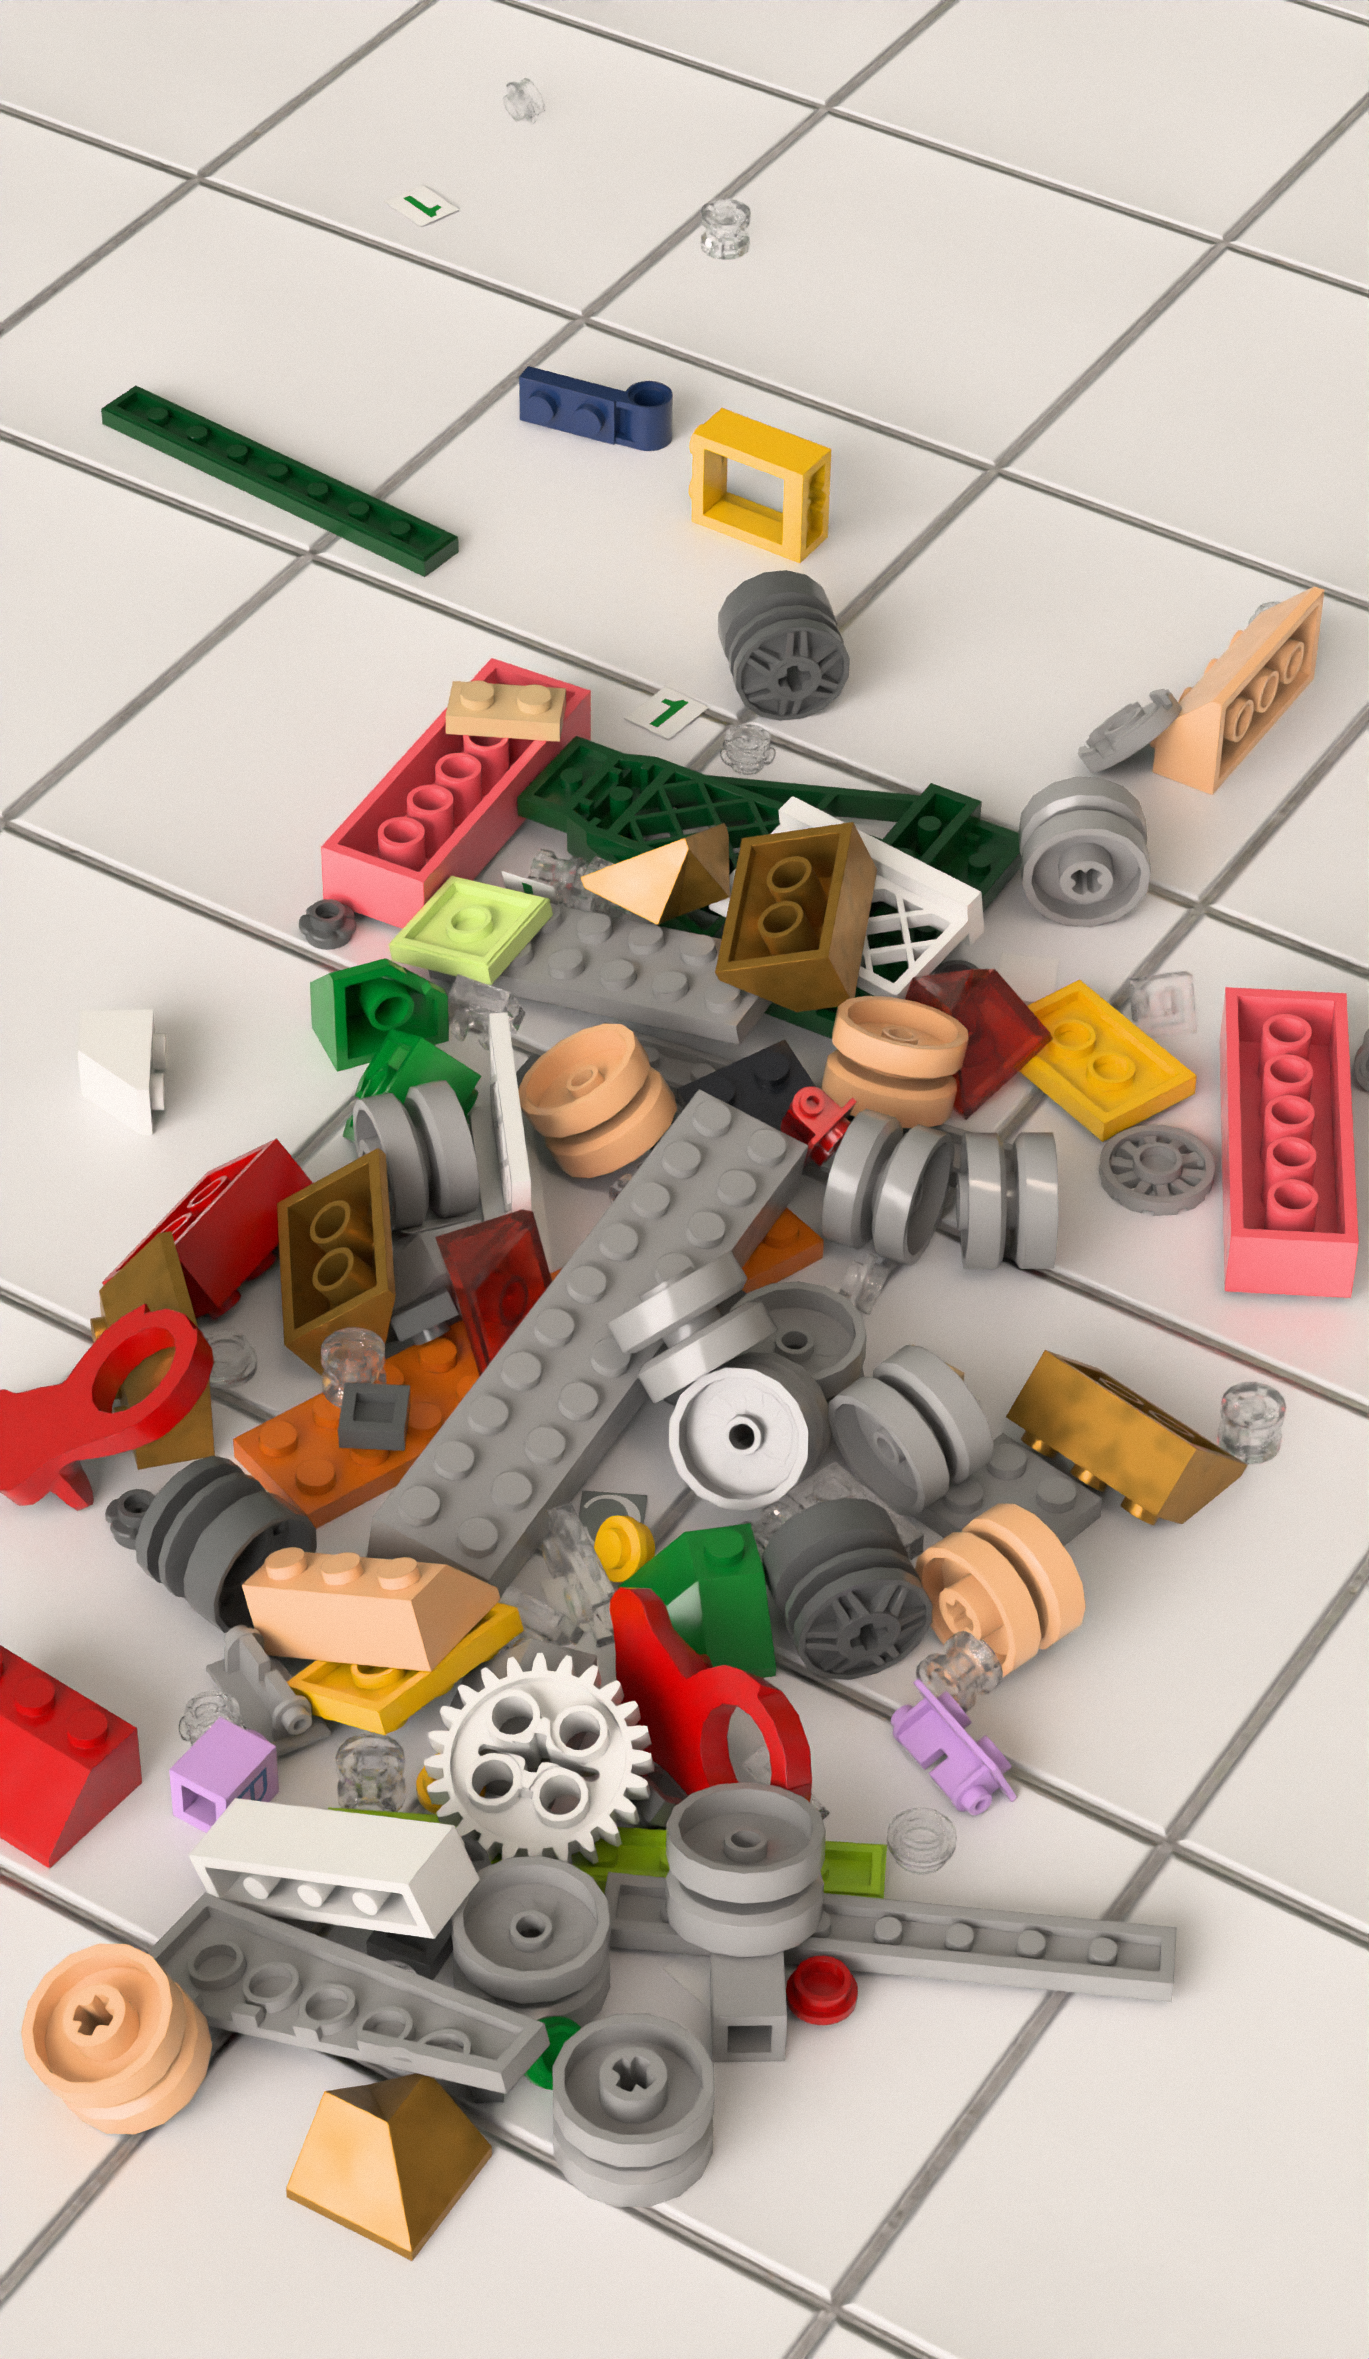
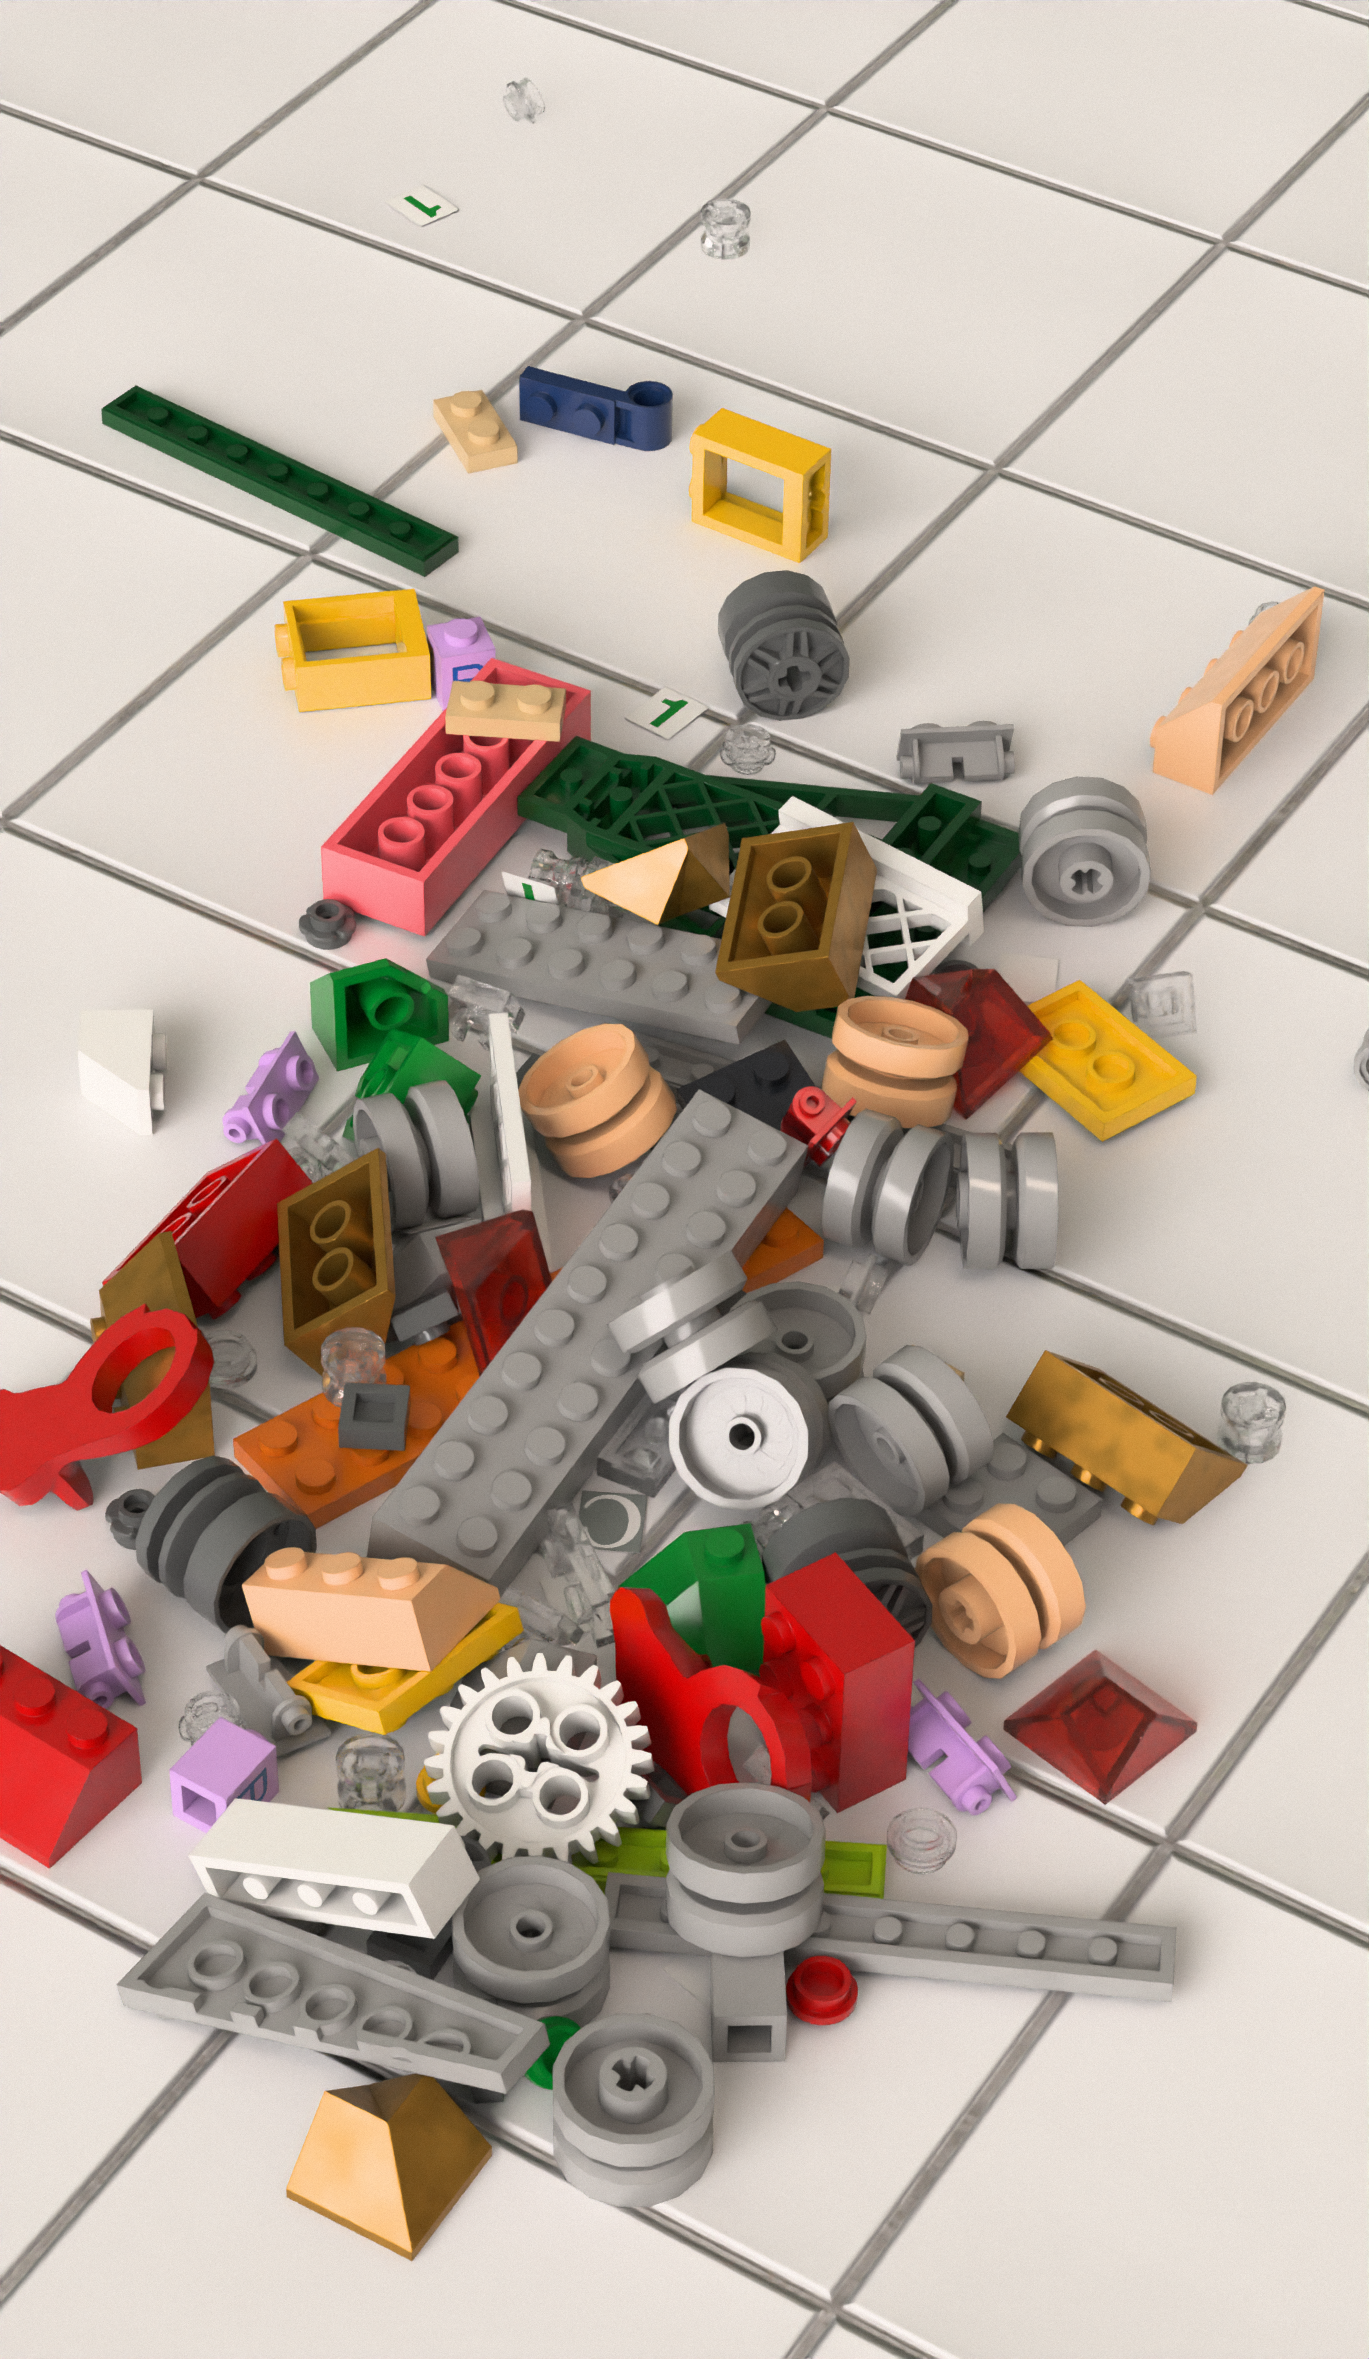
(97, 1623): none -> lavender hinge
(116, 2039): light nougat wheel -> none
(274, 1094): none -> lavender hinge
(315, 1148): none -> clear tile
(348, 623): none -> yellow window
(457, 653): none -> lavender brick
(471, 929): yellowish green tile -> none
(475, 431): none -> tan plate
(623, 1546): yellow plate -> none
(639, 1449): none -> clear plate
(844, 1674): none -> red brick
(930, 750): none -> light grey hinge
(963, 1669): clear wheel -> none
(1100, 1726): none -> clear red slope
(1129, 731): light grey tile -> none
(1157, 1169): light grey wheel -> none
(1287, 1143): coral brick -> none

